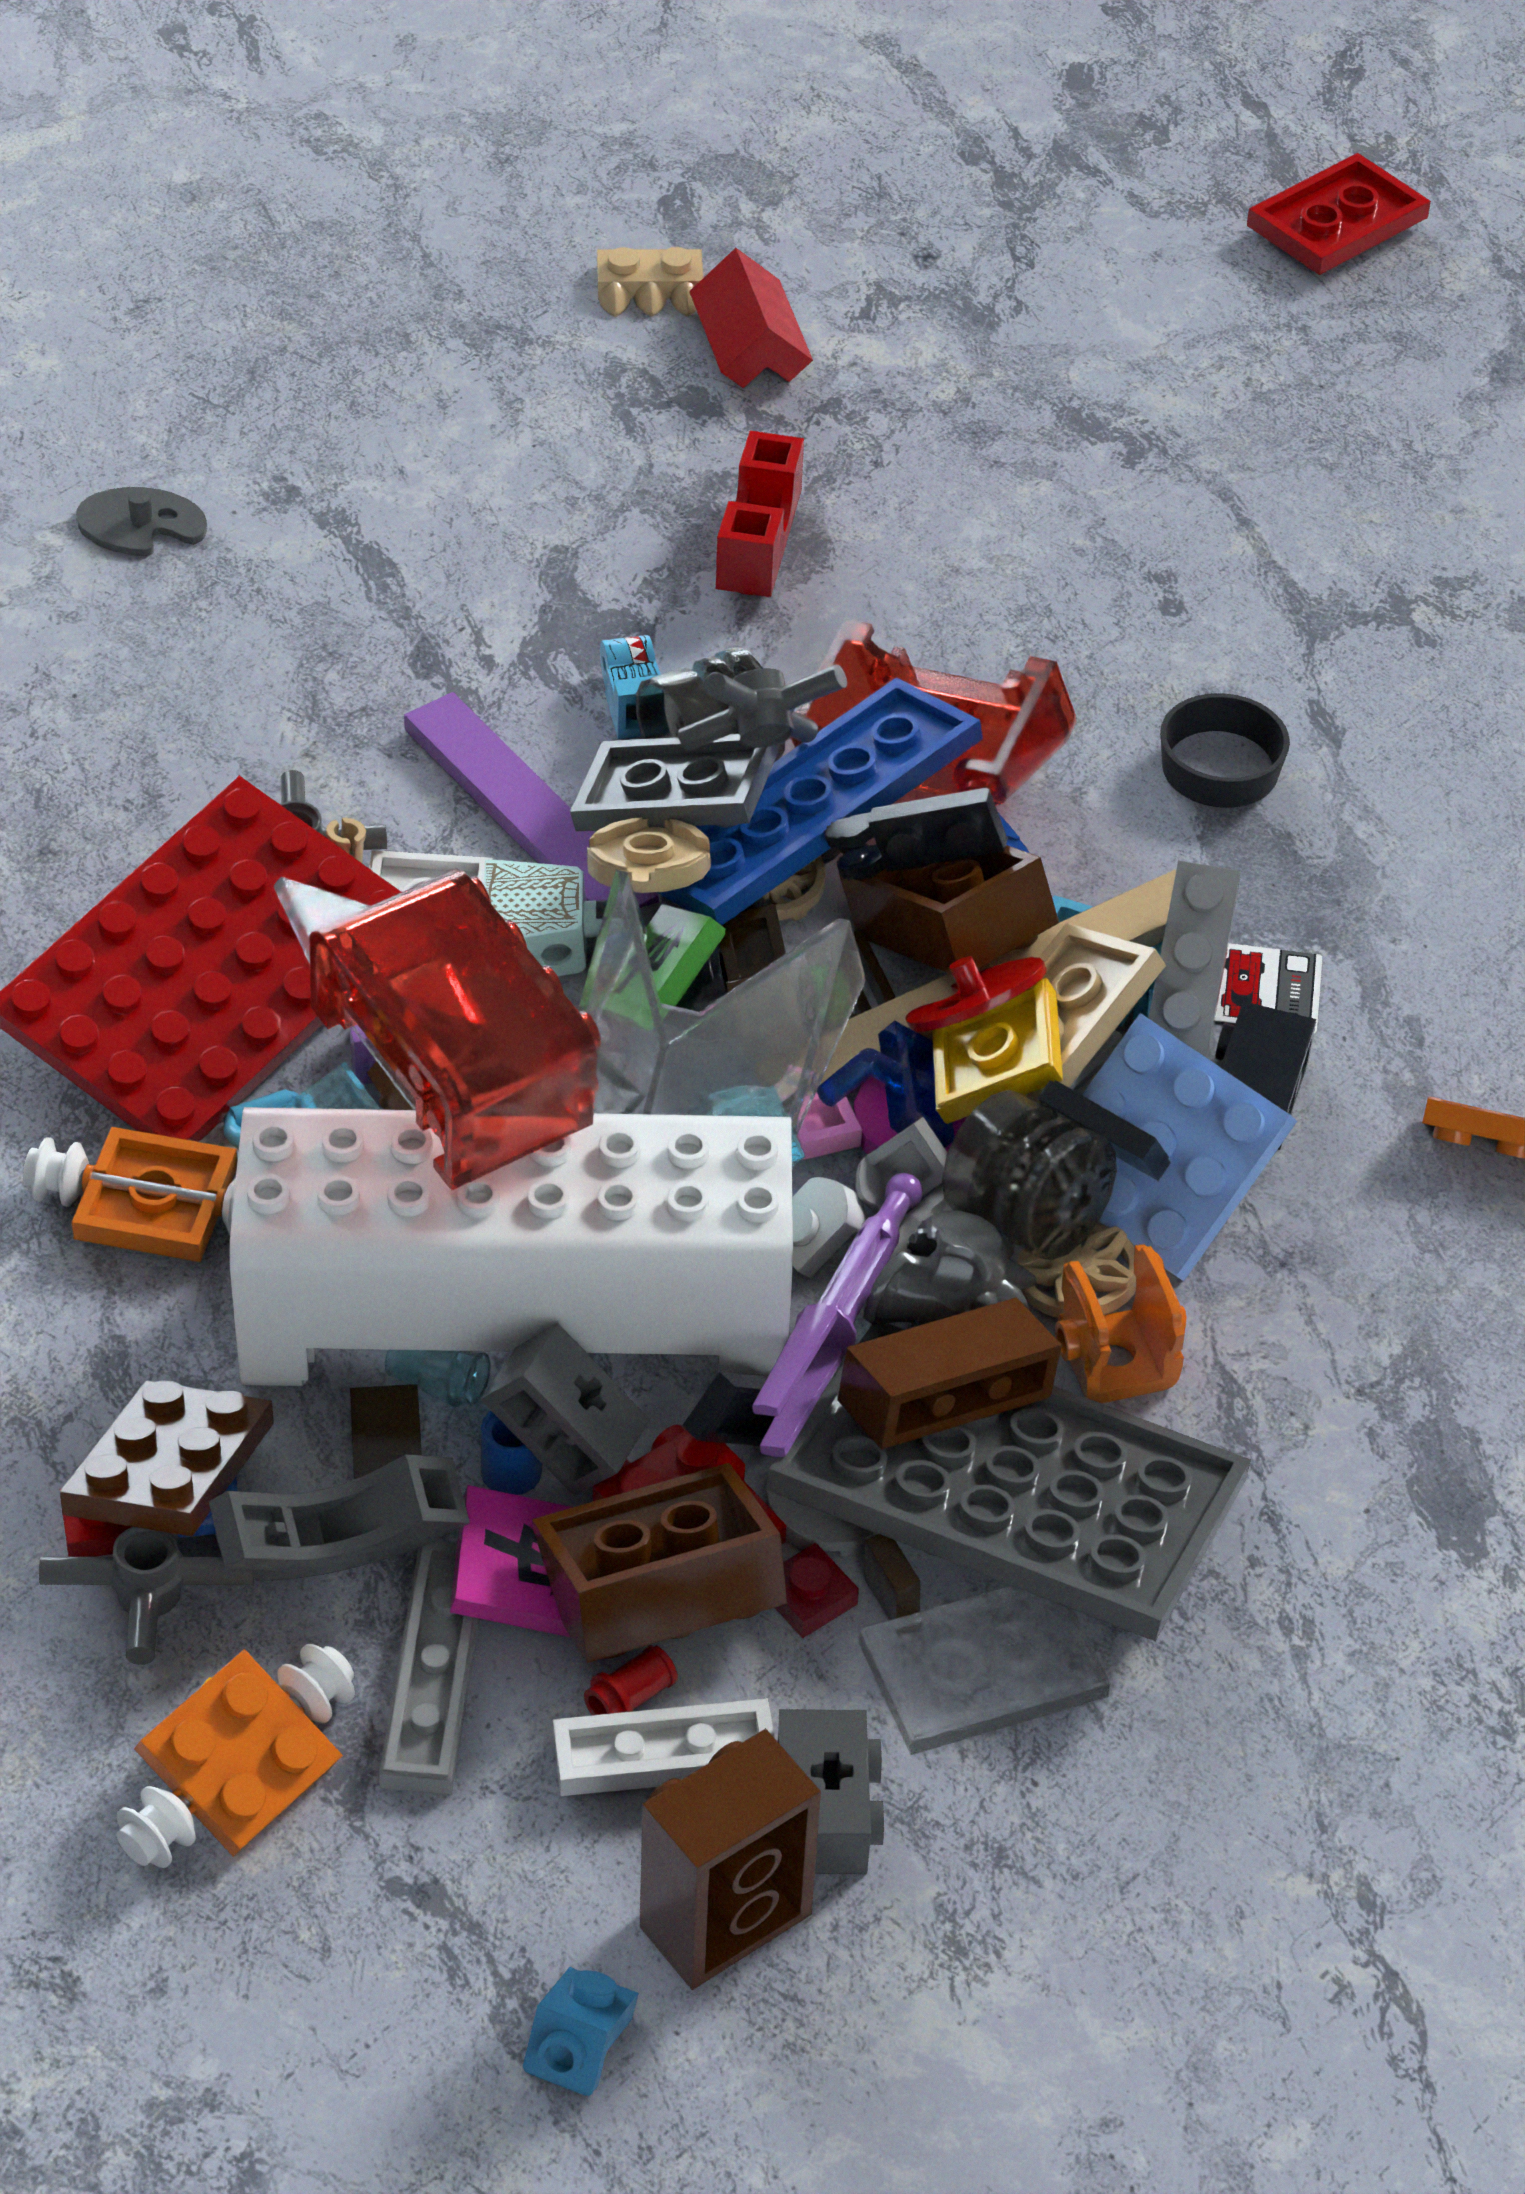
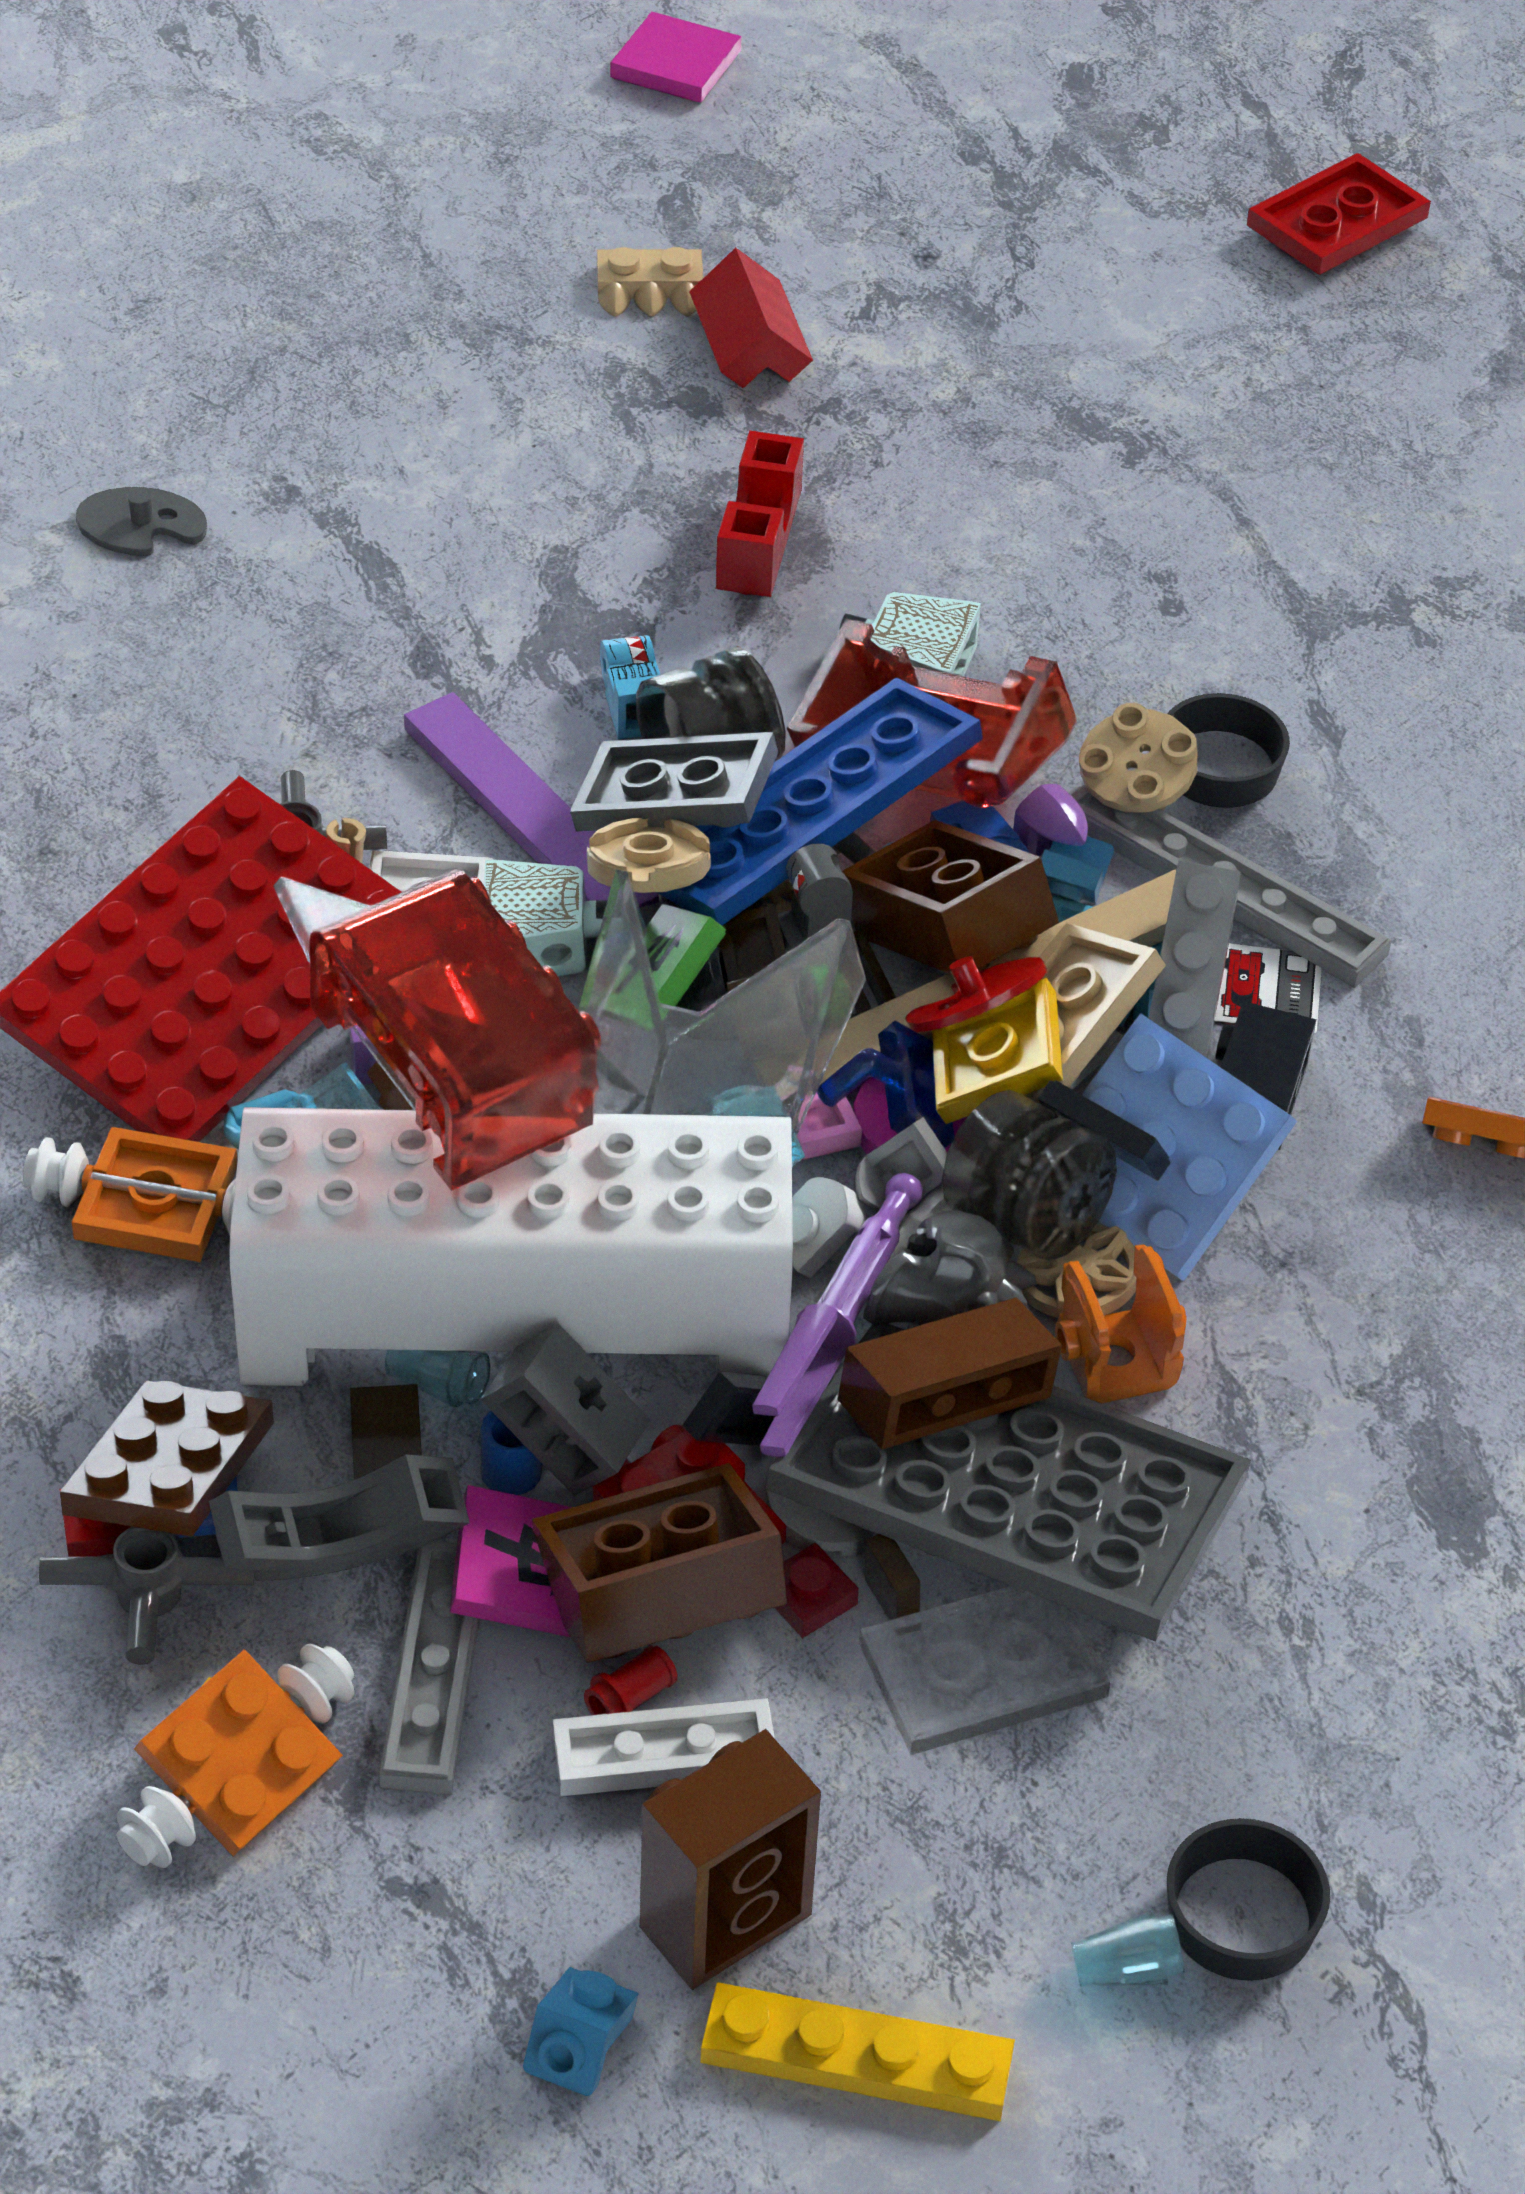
(675, 57): none -> dark pink tile
(761, 707): dark grey bar -> none
(818, 894): none -> dark grey leg
(841, 1763): dark grey brick -> none
(857, 2051): none -> yellow plate
(918, 833): black hinge -> none
(933, 630): none -> light aqua torso
(1050, 816): none -> medium lavender plate
(1077, 870): none -> dark azure bracket
(1118, 745): none -> tan plate
(1130, 1953): none -> clear light blue cone
(1260, 1843): none -> black tyre
(1264, 899): none -> light grey tile

